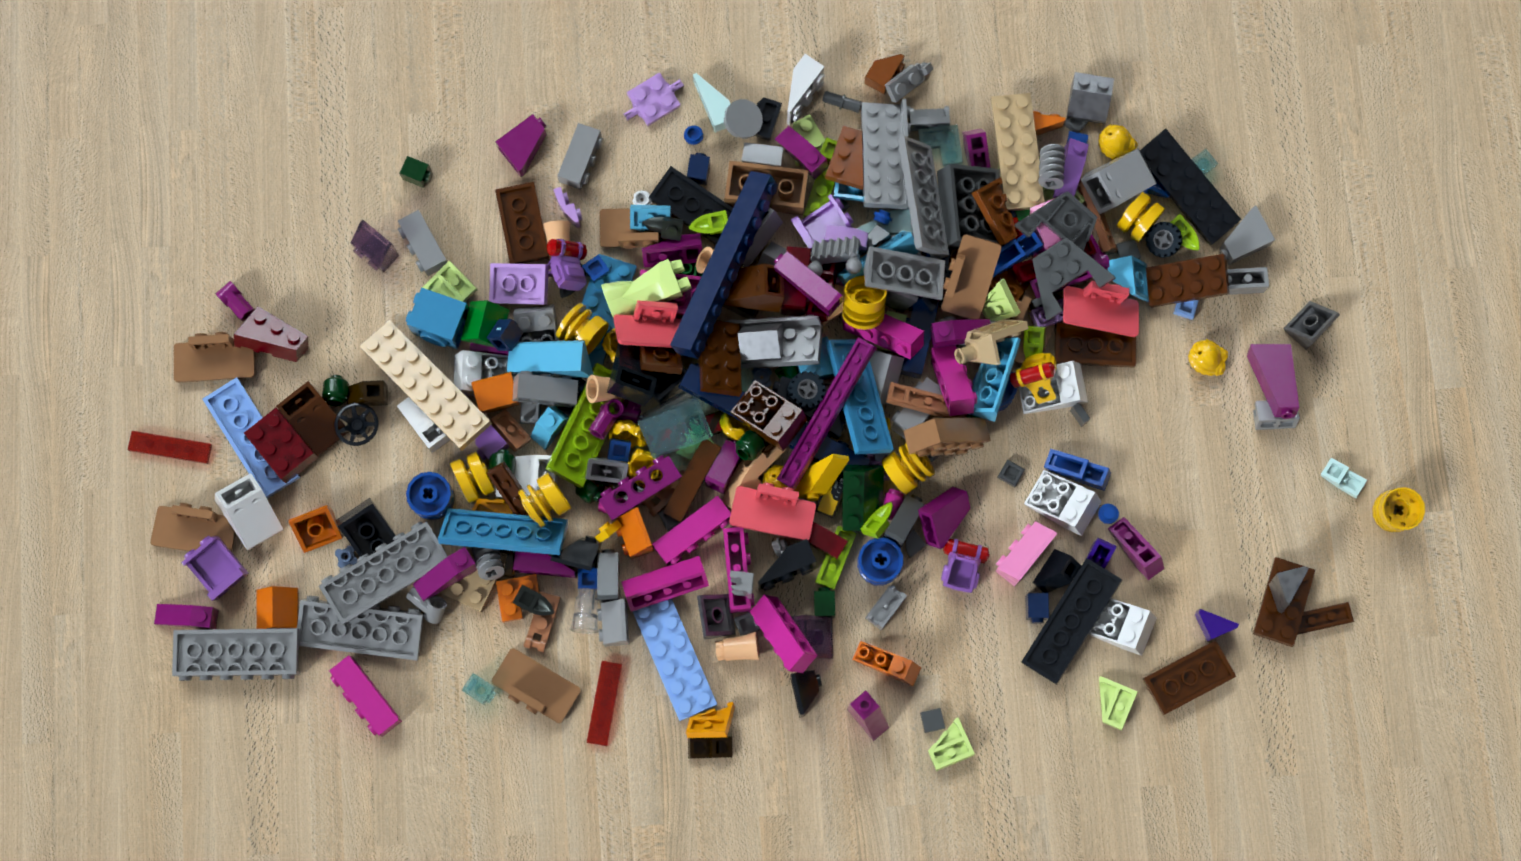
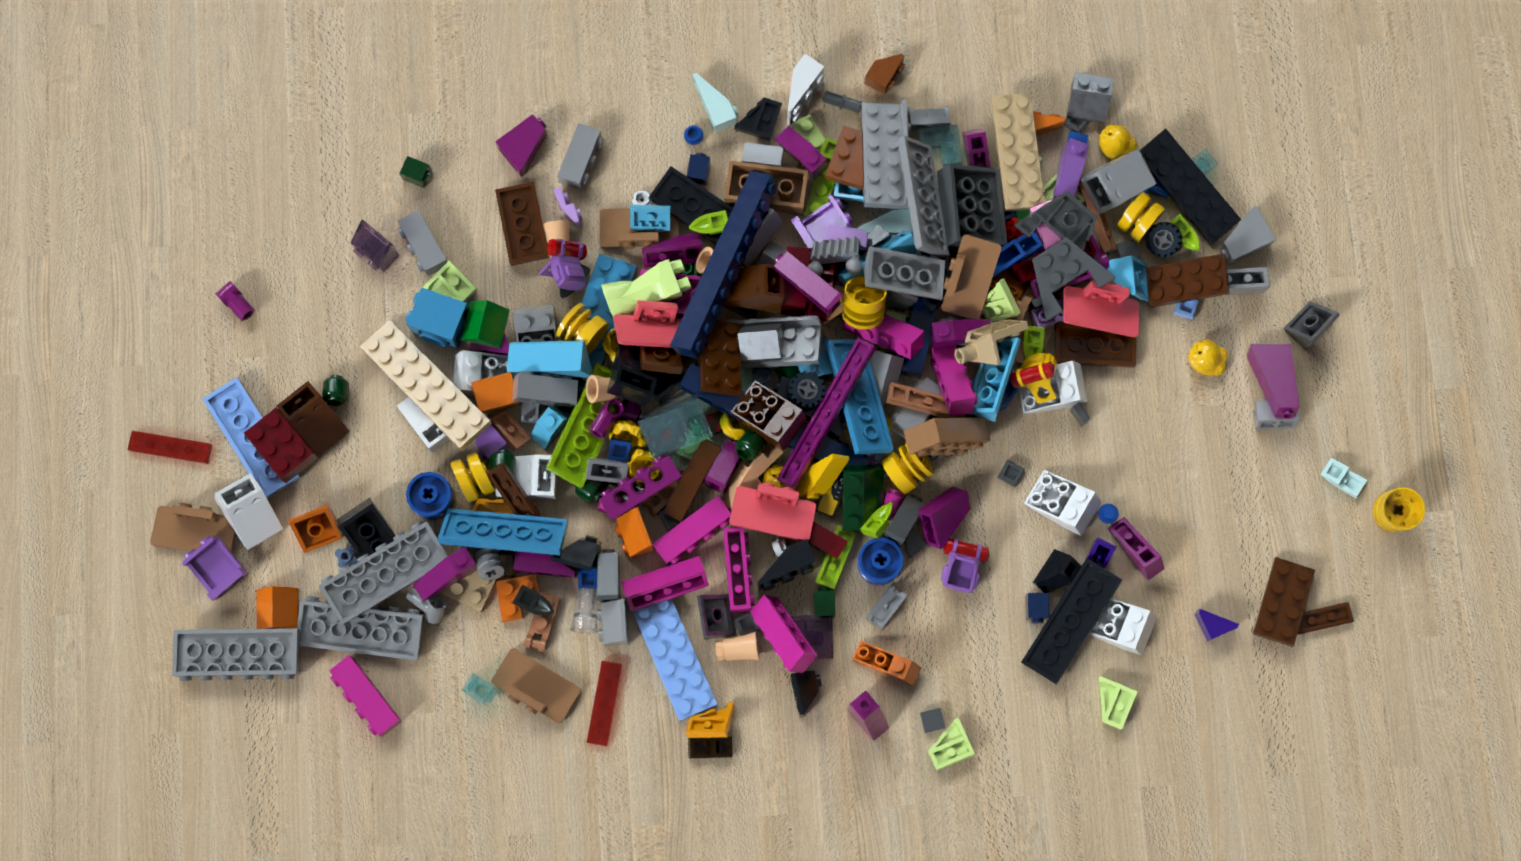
(186, 616): magenta slope -> none
(212, 359): medium nougat bracket -> none
(271, 335): wedge -> none
(357, 424): black wheel -> none
(369, 392): dark brown slope -> none
(505, 334): dark blue brick -> none
(518, 283): lavender plate -> none
(544, 500): yellow wheel -> none
(596, 268): blue plate -> none
(607, 530): yellow plate -> none
(653, 99): lavender plate -> none
(665, 226): pearl dark grey plate -> none
(743, 119): light grey tile -> none
(743, 583): light grey hinge -> none
(882, 217): blue plate -> none
(907, 80): light grey hinge -> none
(994, 209): dark orange wing -> none
(1024, 552): bright pink slope -> none
(1051, 166): light grey piece -> none
(1078, 469): blue slope -> none
(1189, 677): reddish brown plate -> none
(1285, 586): flat silver slope -> none

